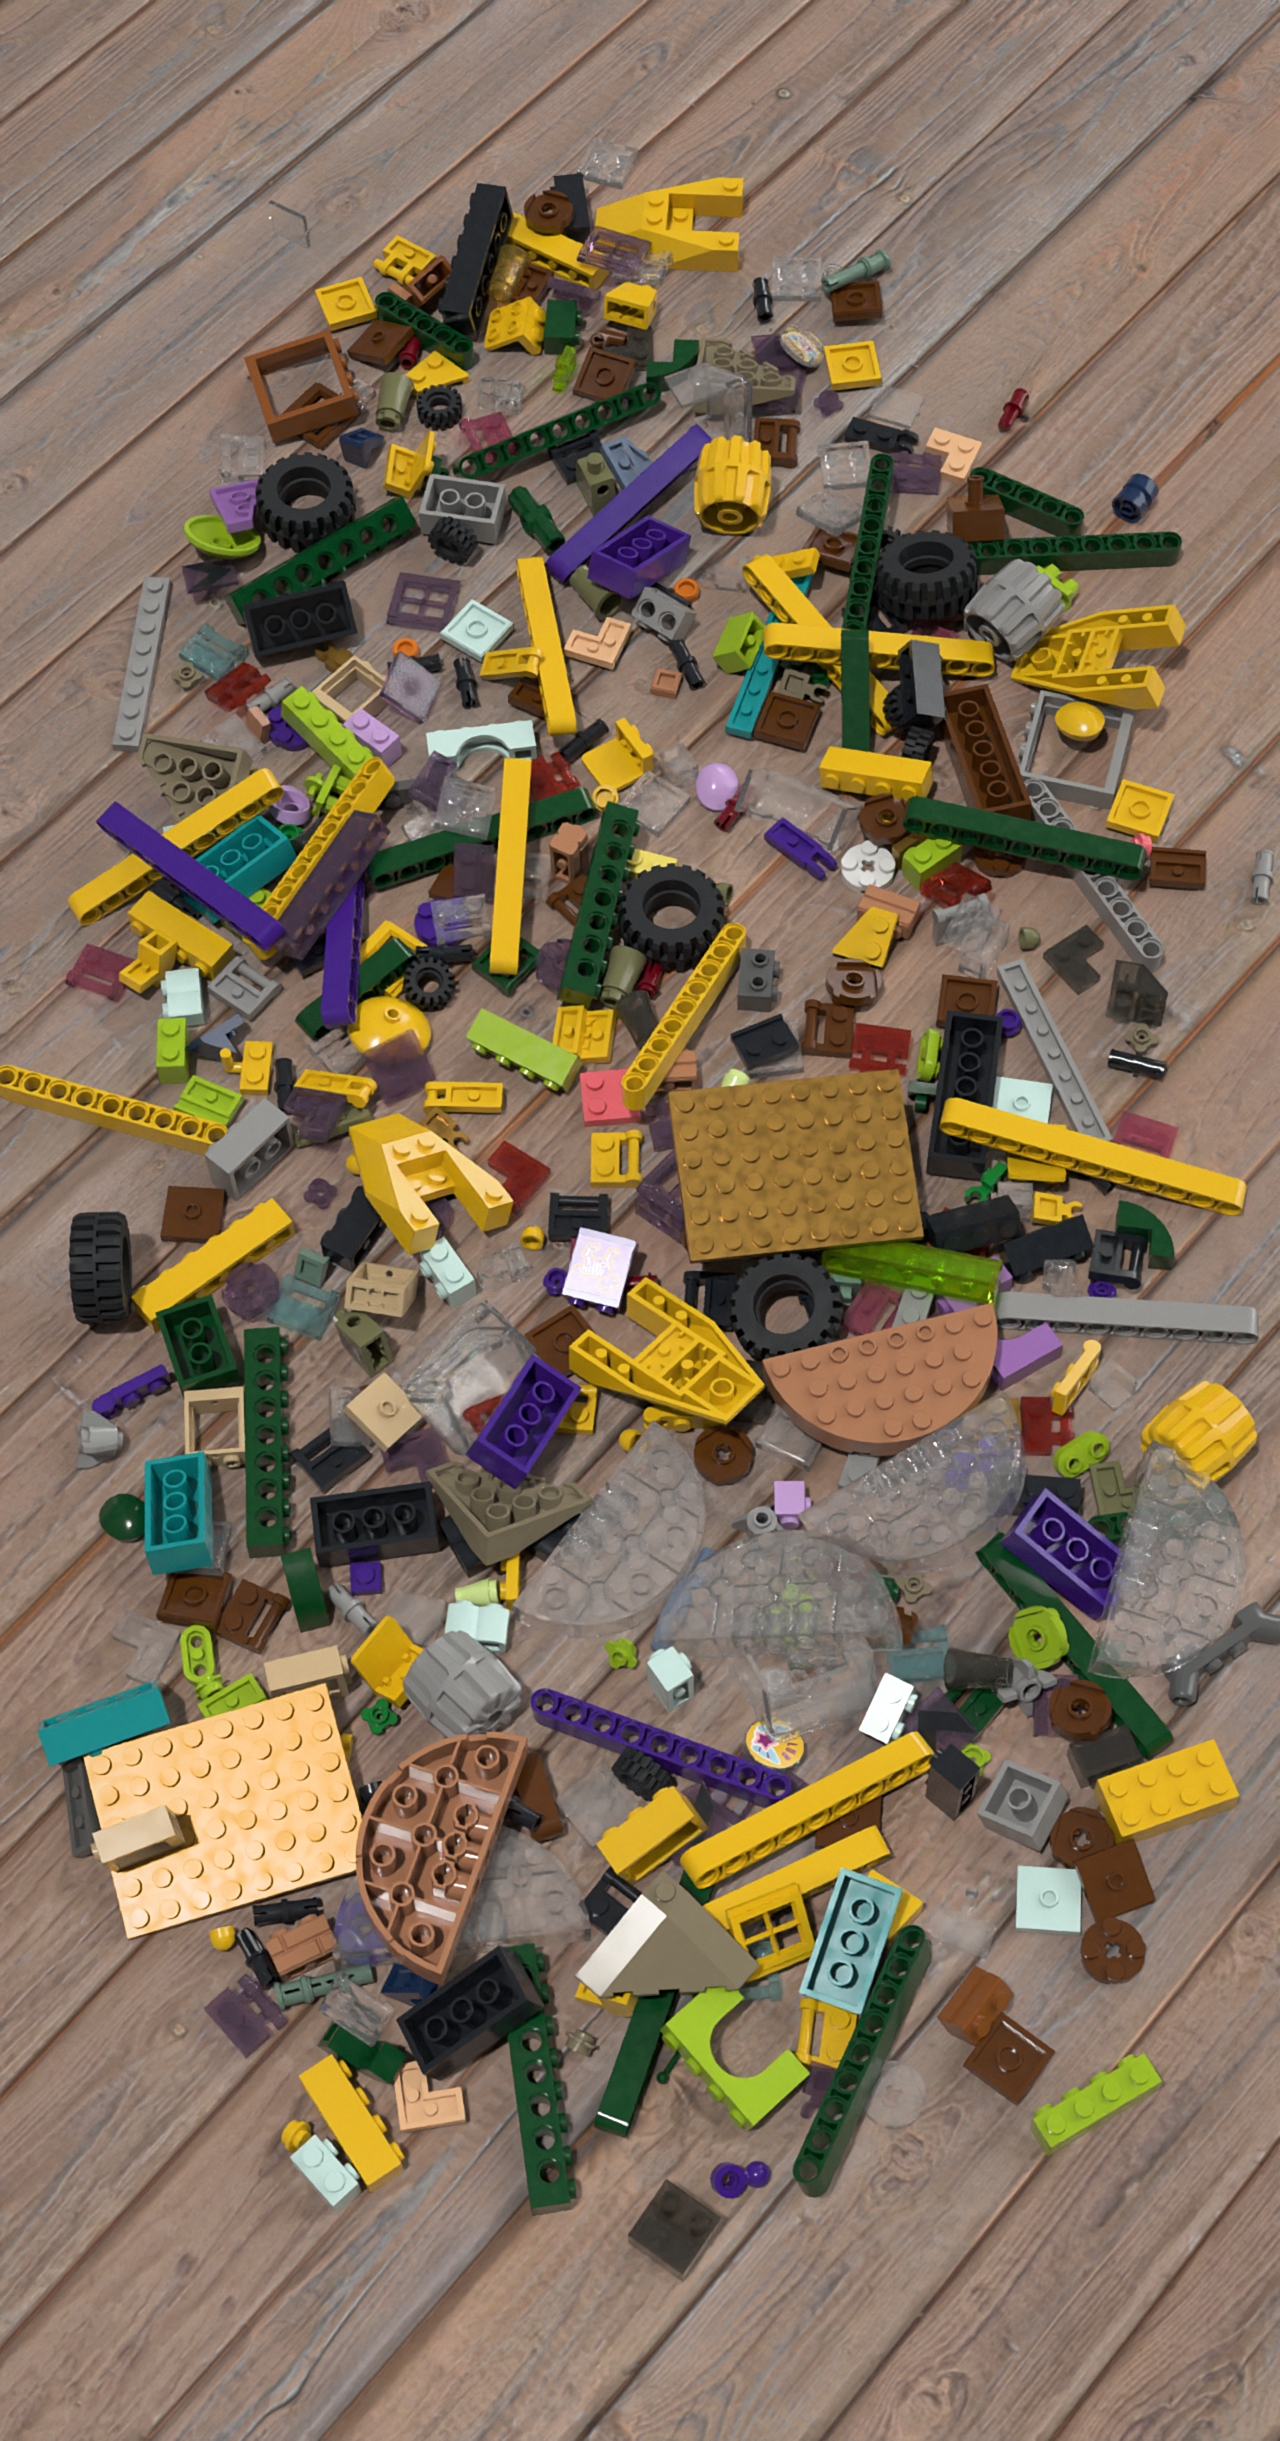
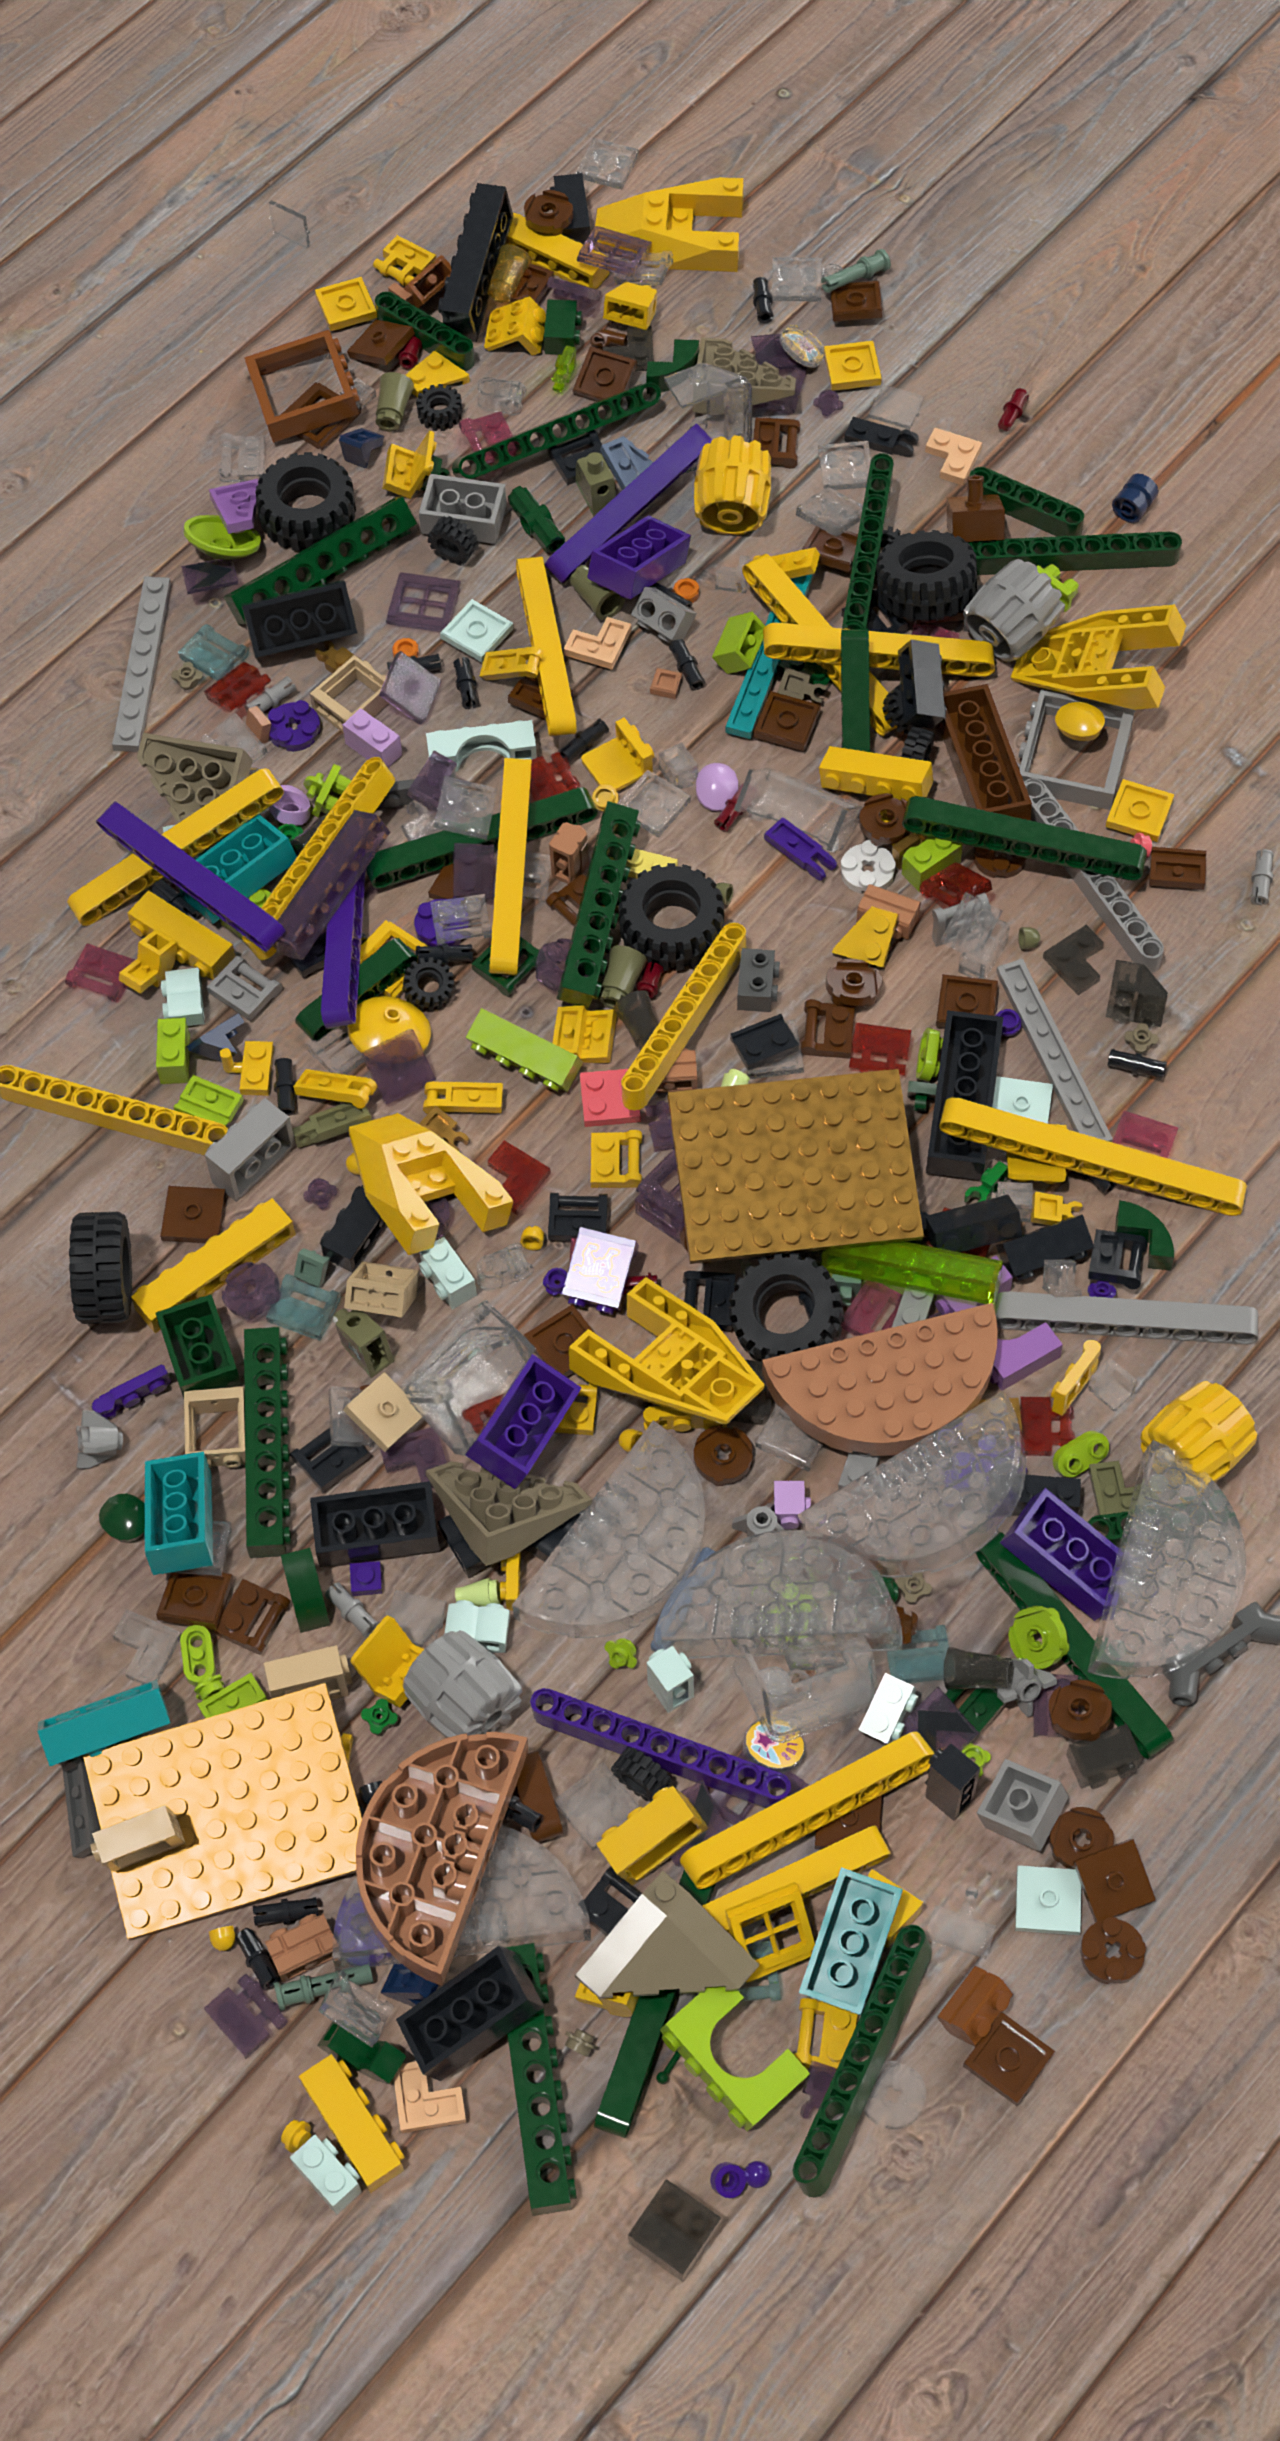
(320, 1111): clear purple plate -> none
(324, 732): lime brick -> none
(914, 479): clear purple plate -> none
(1095, 2104): lime brick -> none
(1166, 1793): yellow brick -> none

